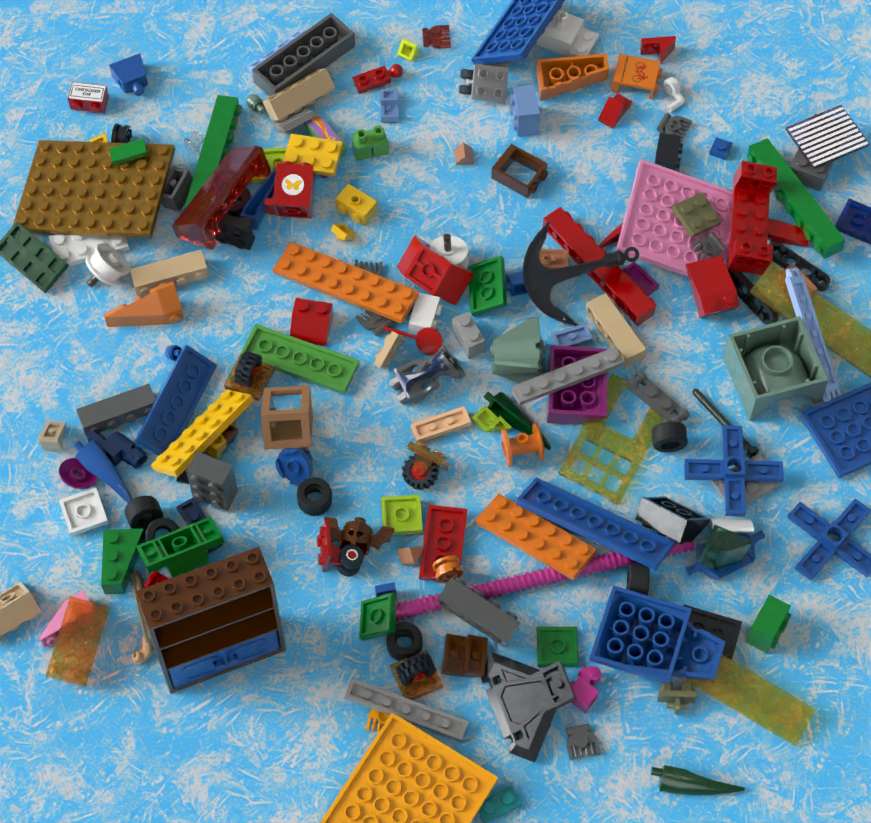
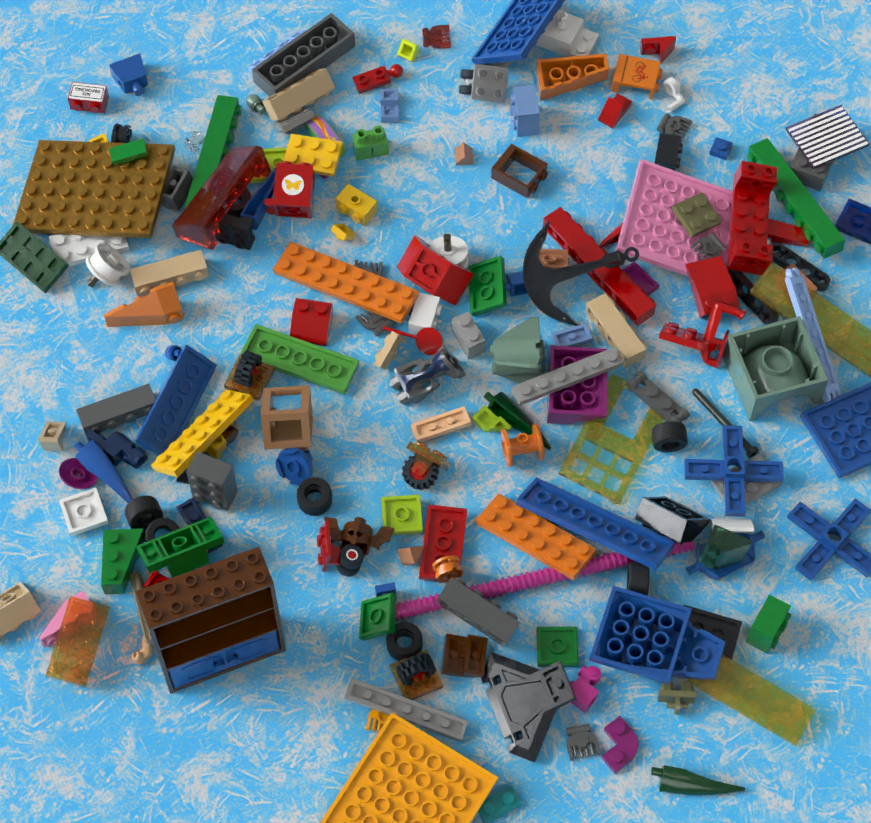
(625, 747): none -> magenta plate
(703, 342): none -> red plate

